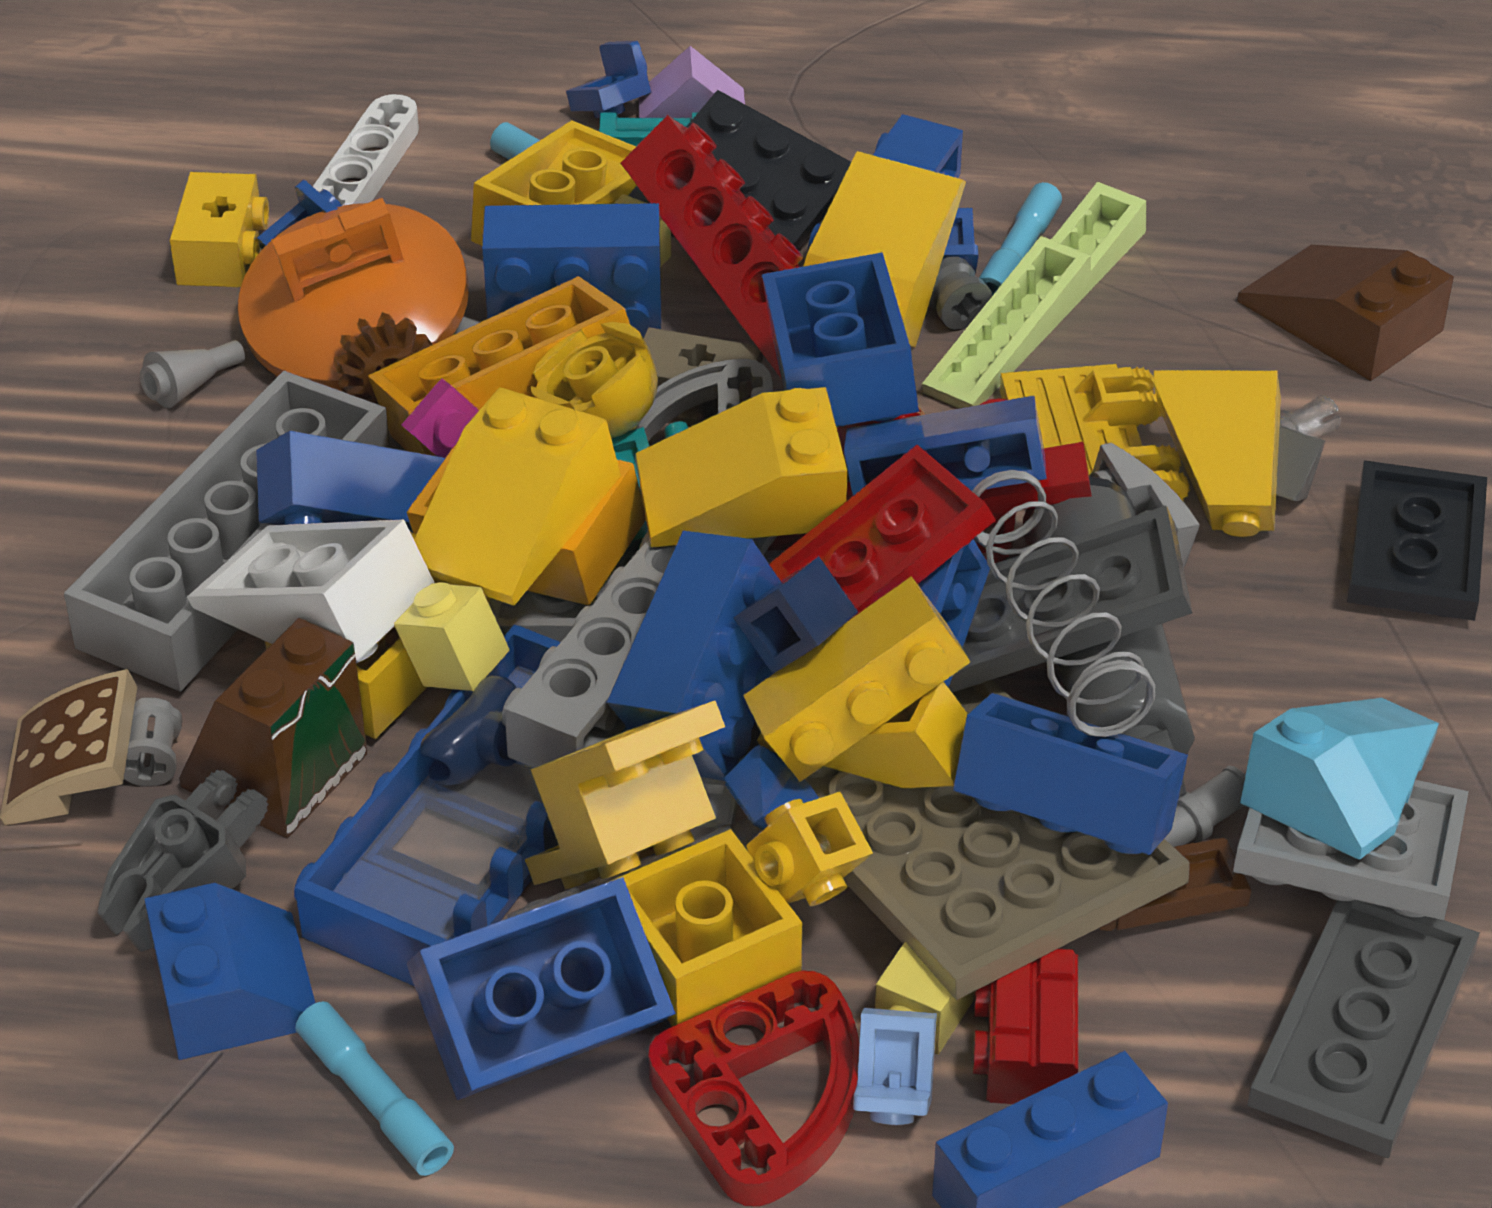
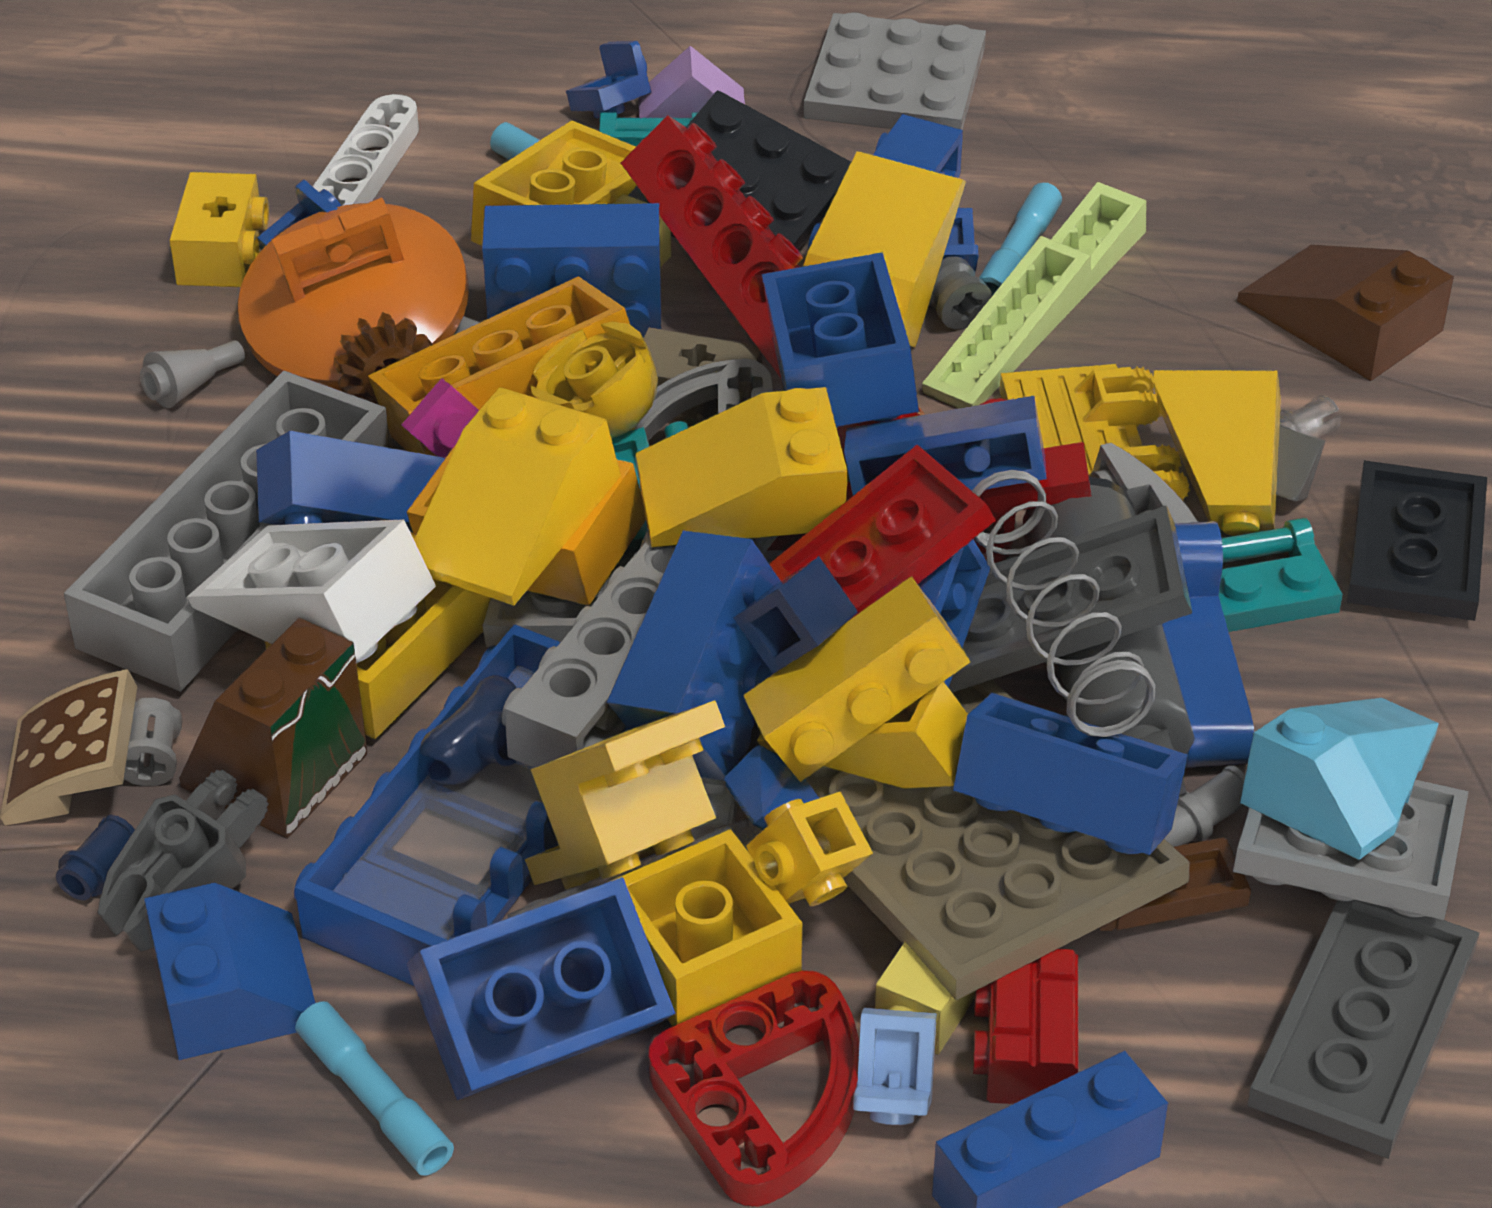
(85, 870): none -> dark blue pin
(451, 636): light yellow brick -> none
(890, 68): none -> light grey plate
(1207, 658): none -> blue beam
(1276, 588): none -> teal plate

